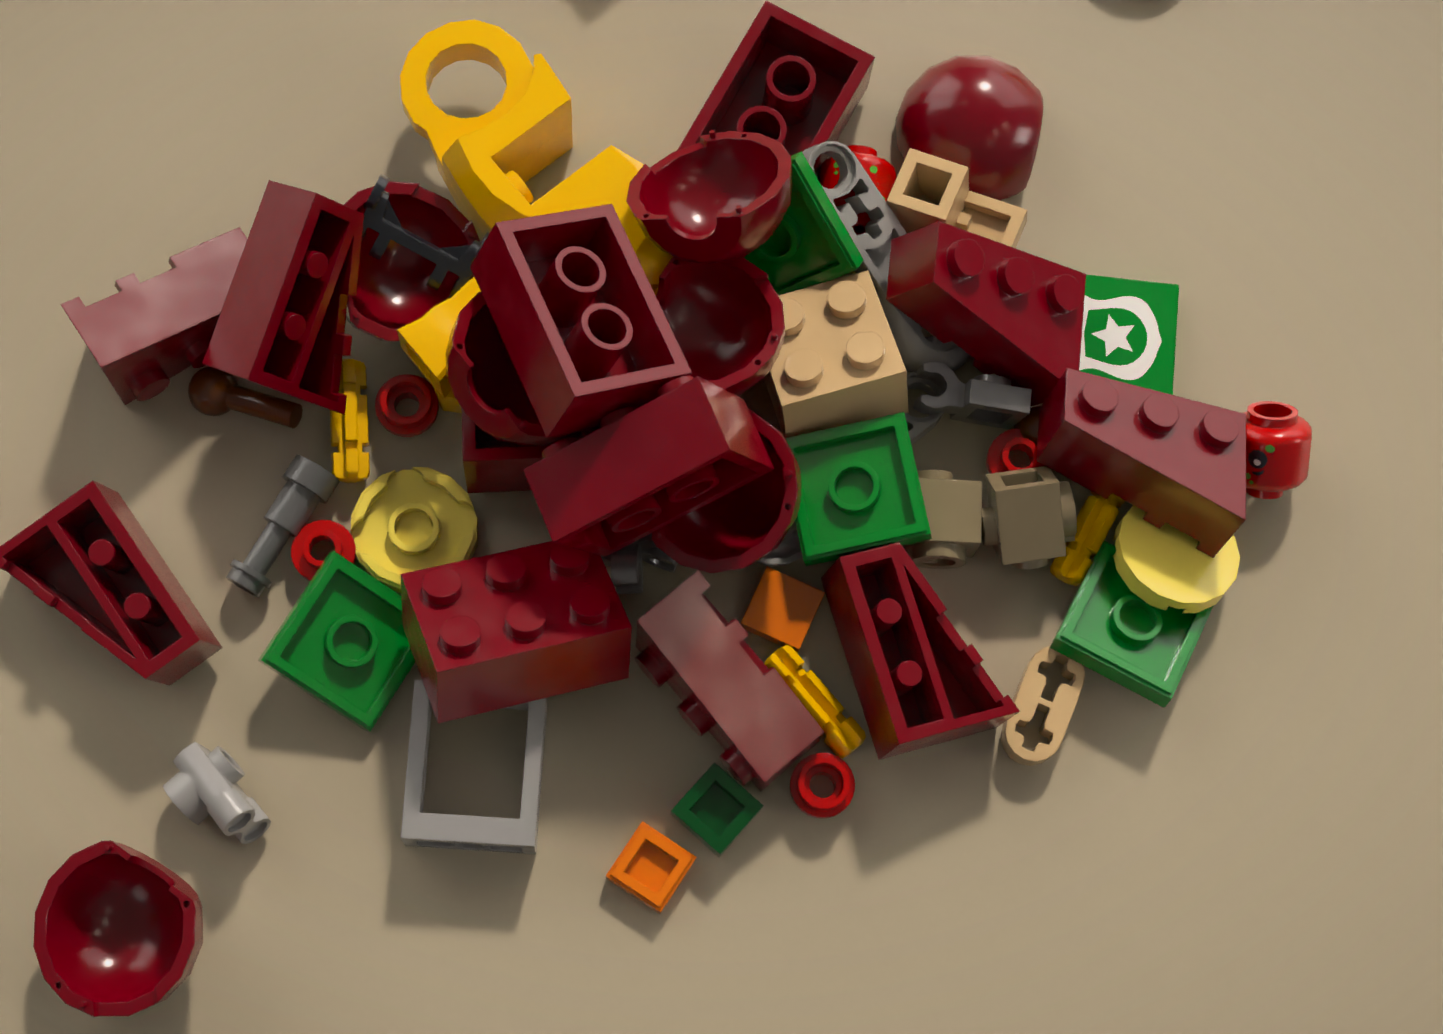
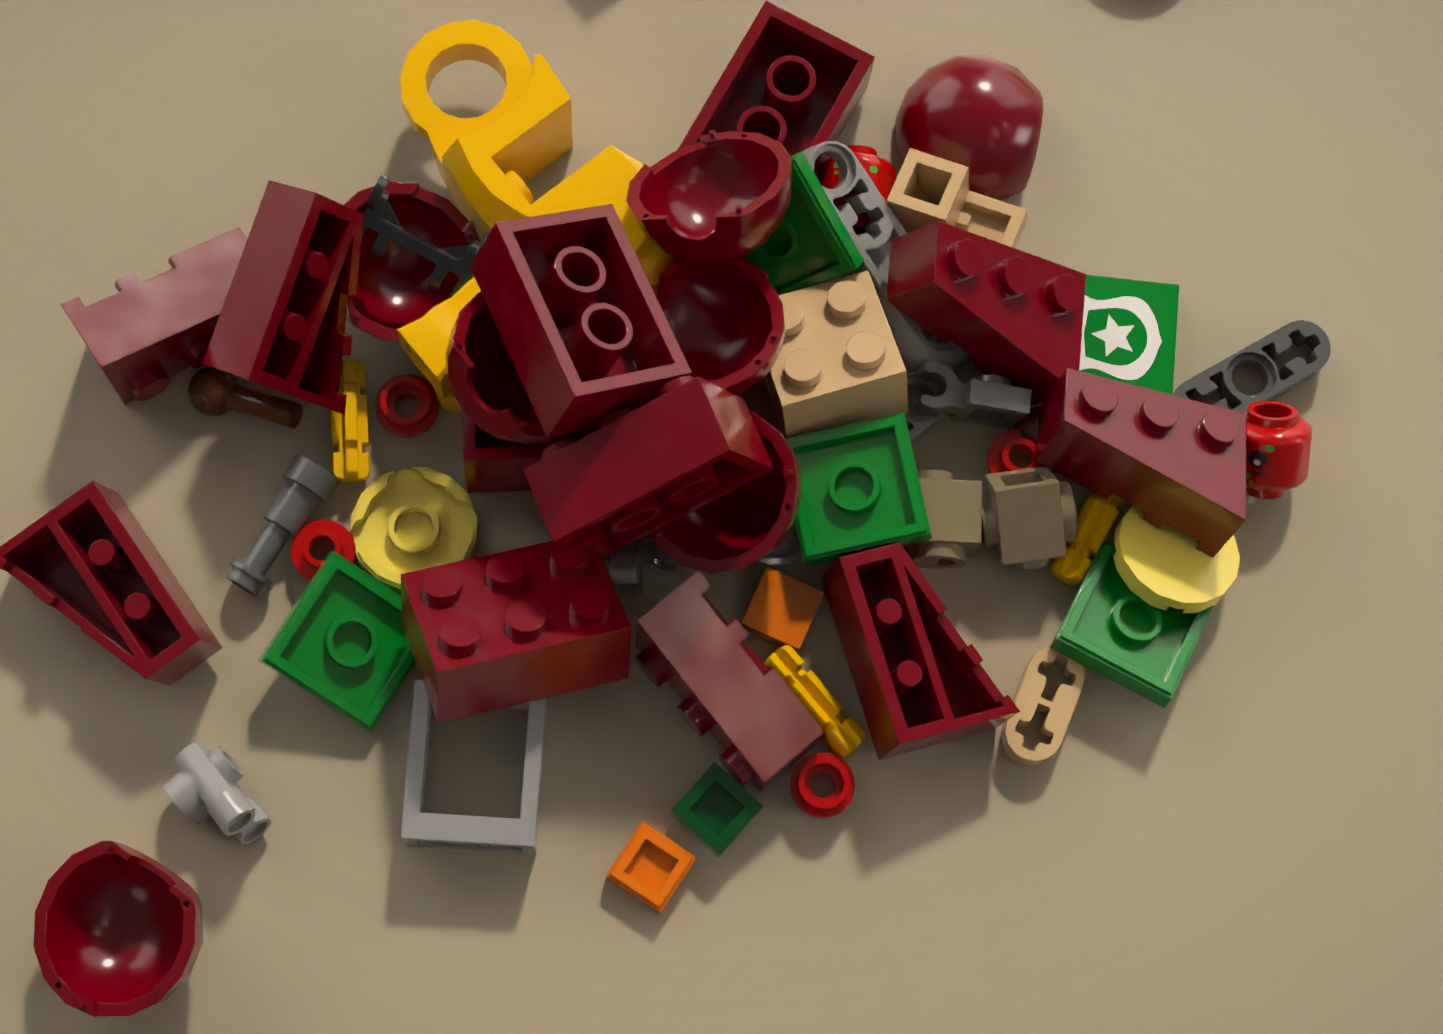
(1275, 345): none -> dark grey beam

